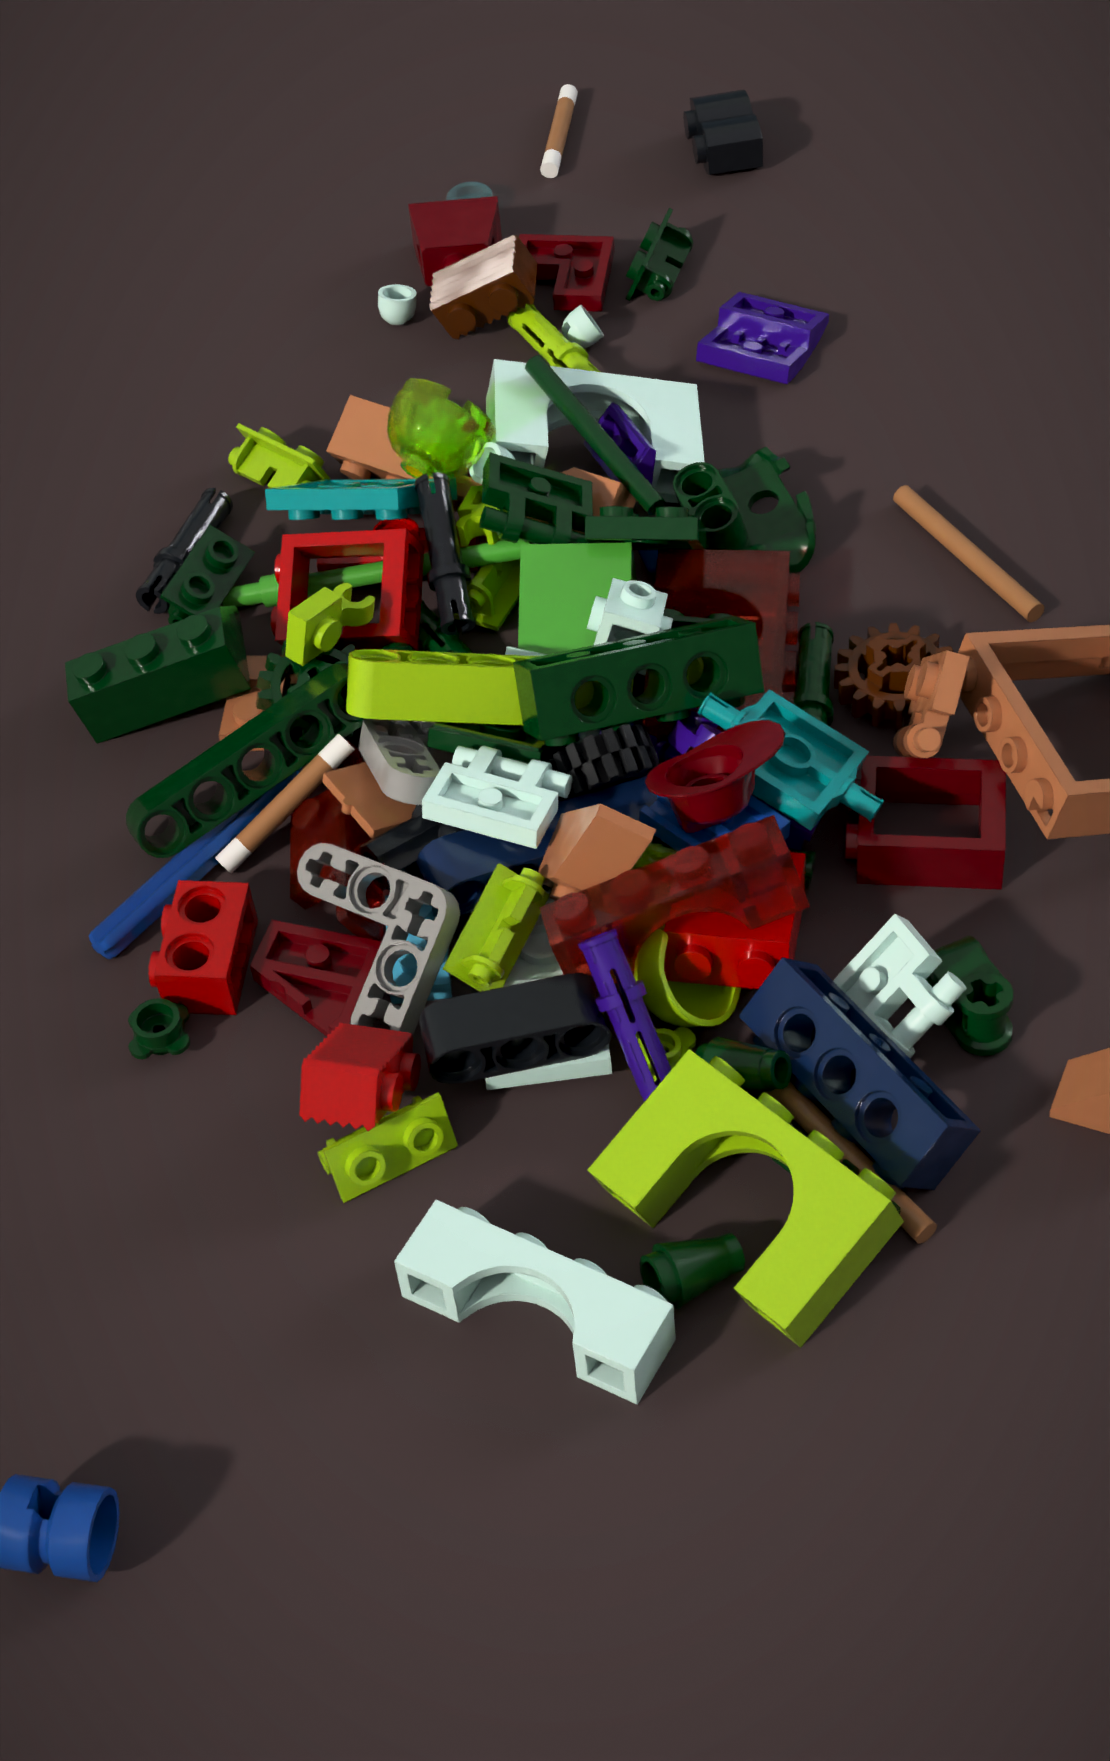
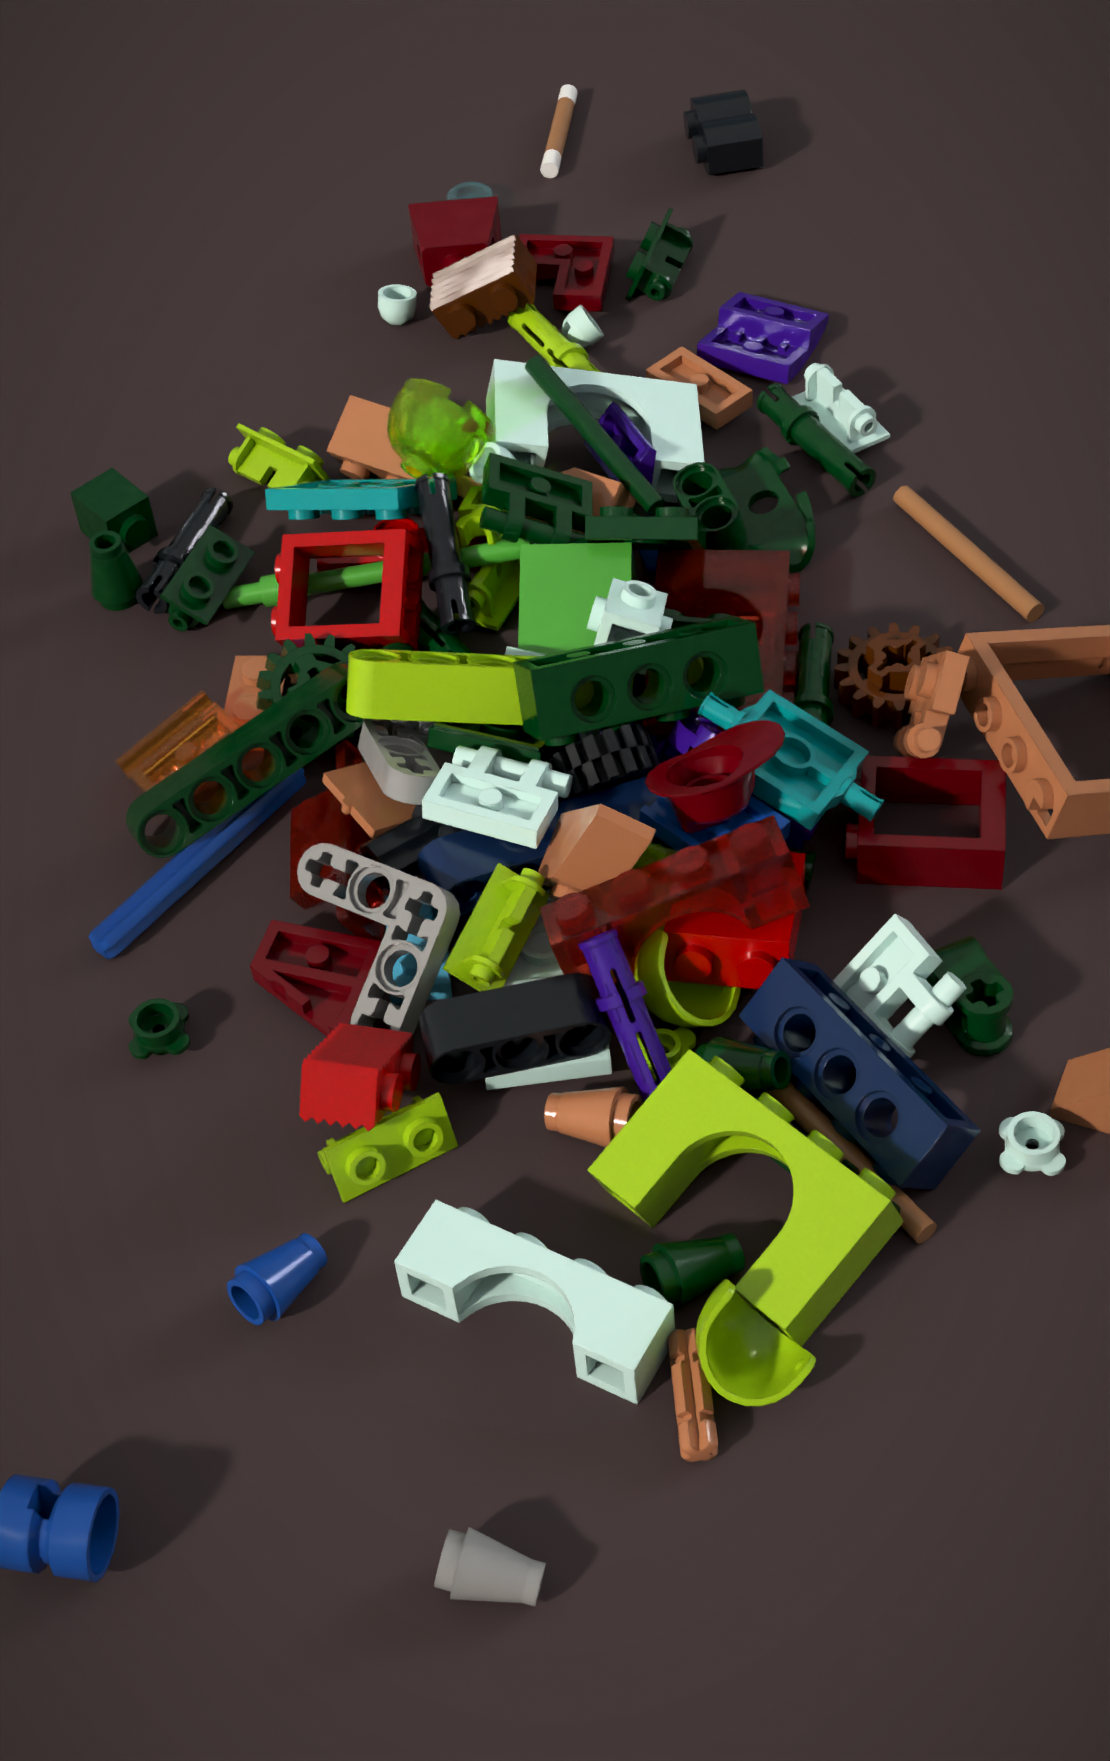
(113, 572): none -> dark green cone
(117, 506): none -> dark green brick
(159, 673): dark green slope -> none
(177, 741): none -> clear orange plate
(205, 946): red brick -> none
(274, 1279): none -> blue cone
(284, 804): medium nougat bar -> none
(318, 621): lime plate -> none
(487, 1570): none -> light grey cone
(591, 1114): none -> nougat cone
(692, 1398): none -> nougat axle
(719, 395): none -> nougat plate
(745, 1353): none -> lime helmet
(802, 427): none -> dark green pin
(840, 409): none -> light aqua hinge
(1037, 1130): none -> light aqua plate

